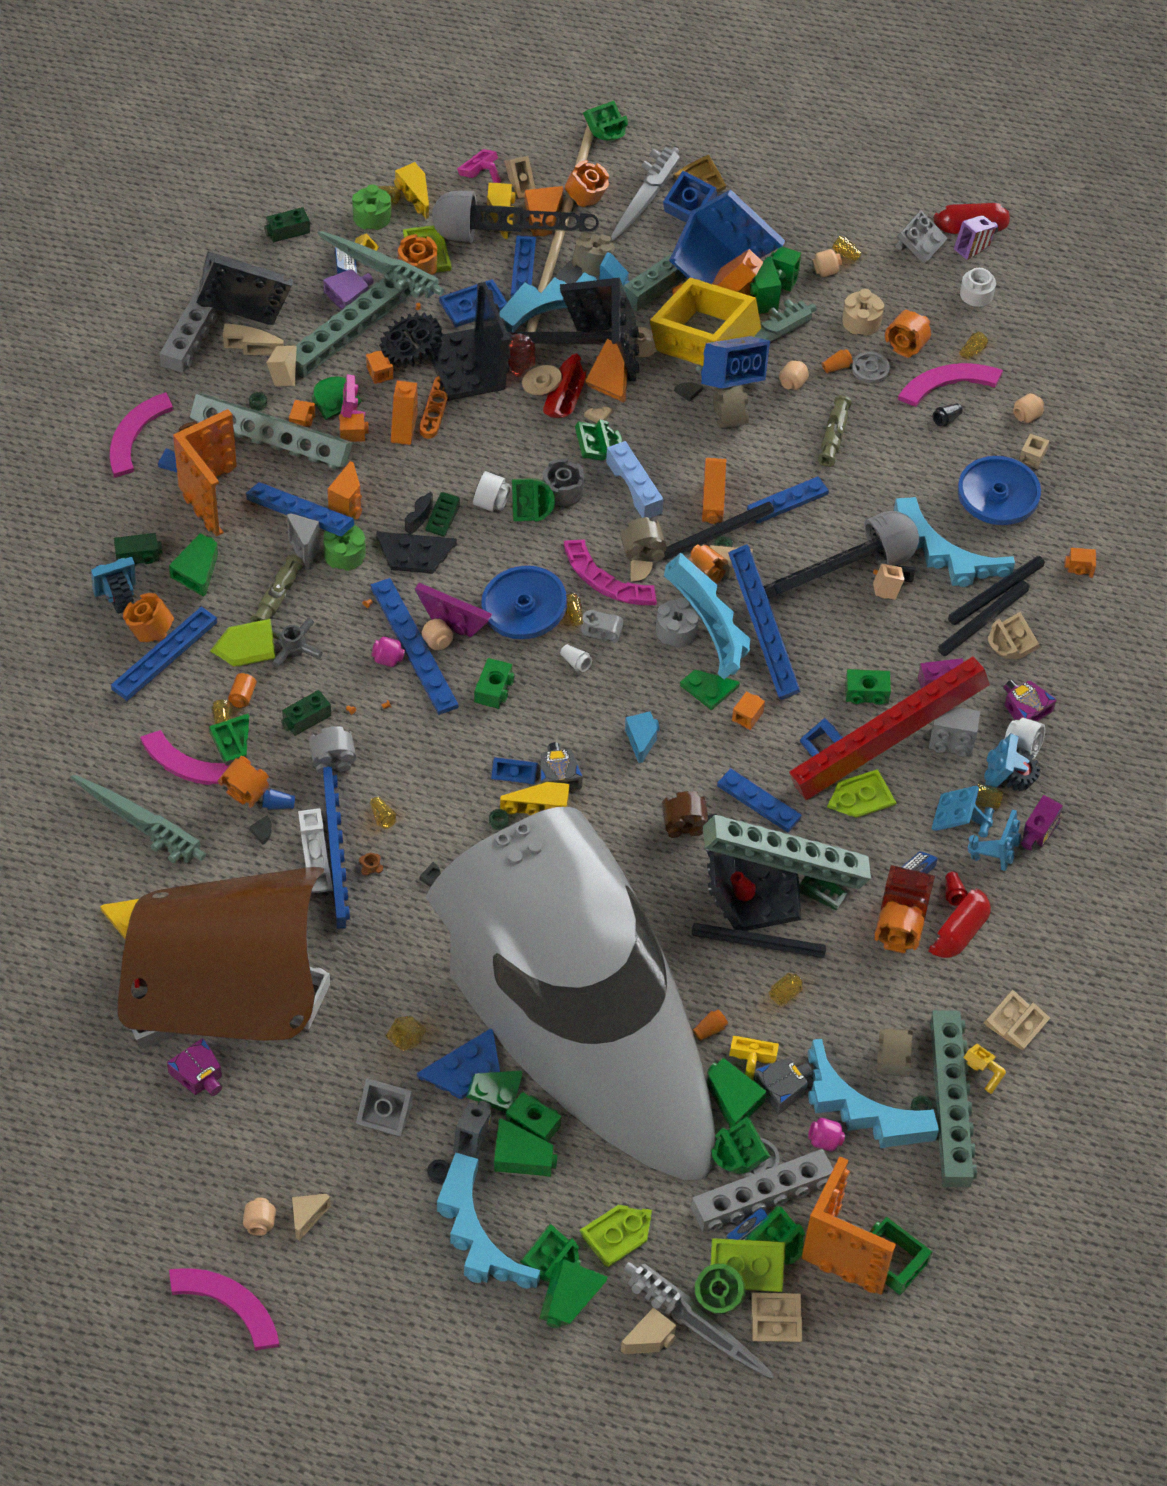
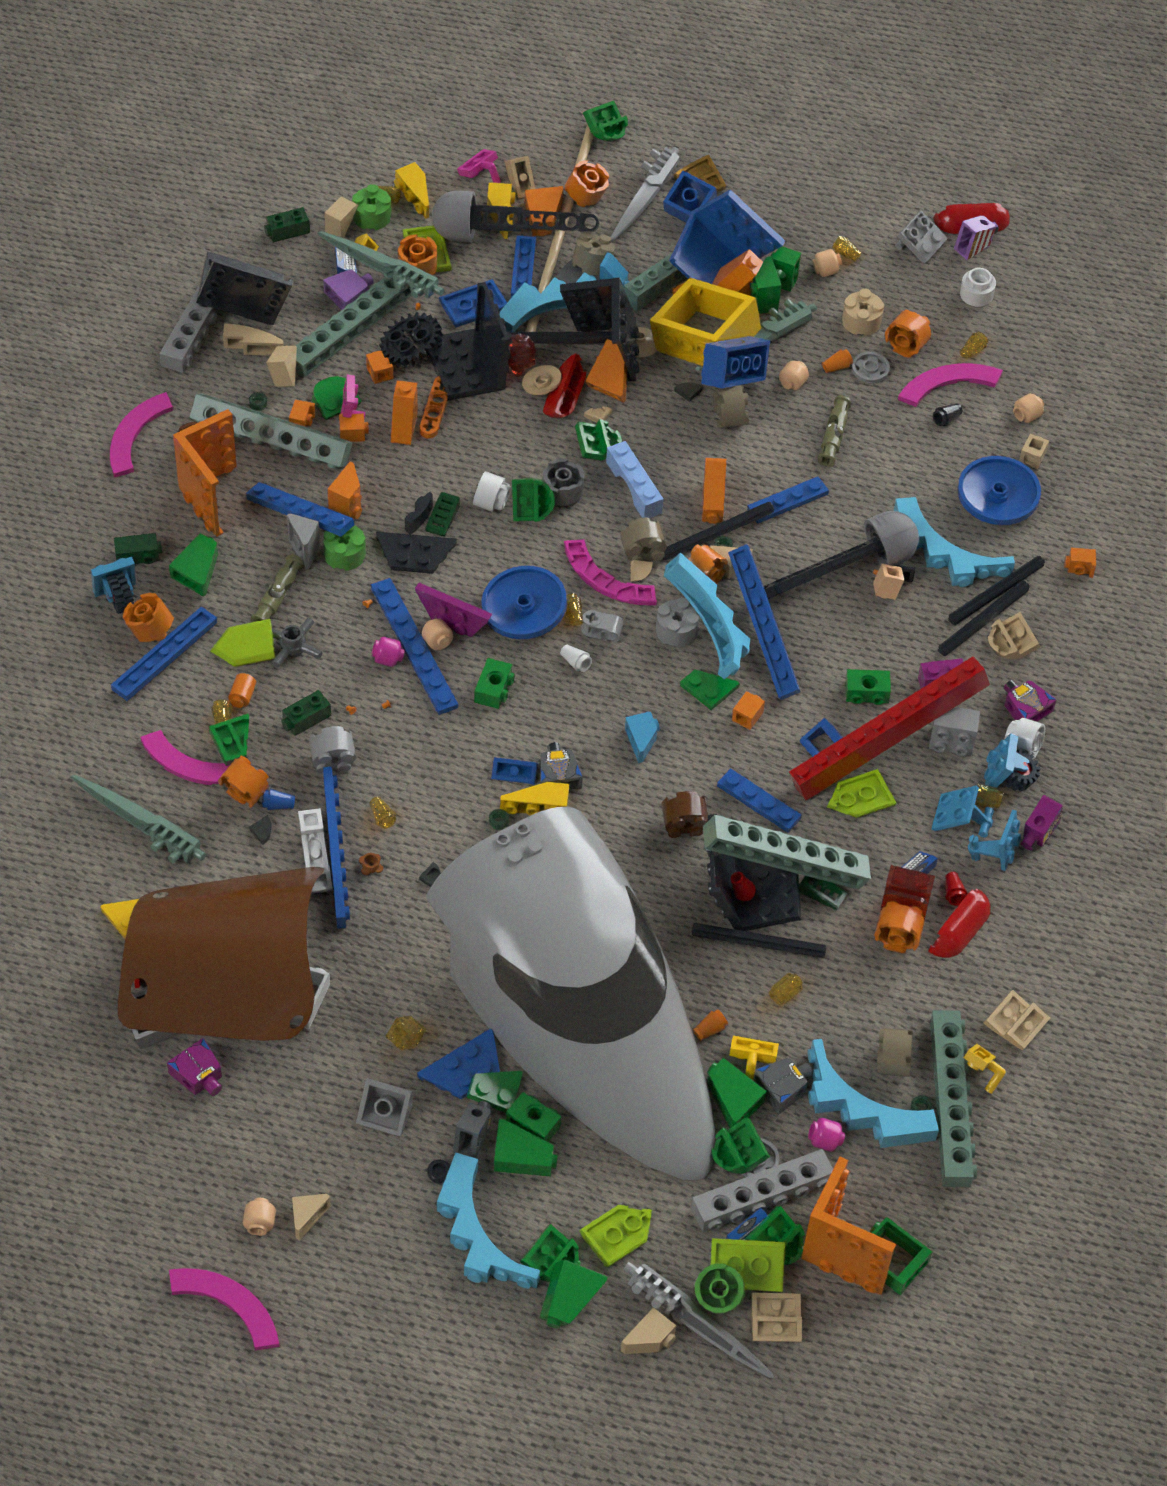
(168, 460): blue tile -> none
(339, 217): none -> tan slope

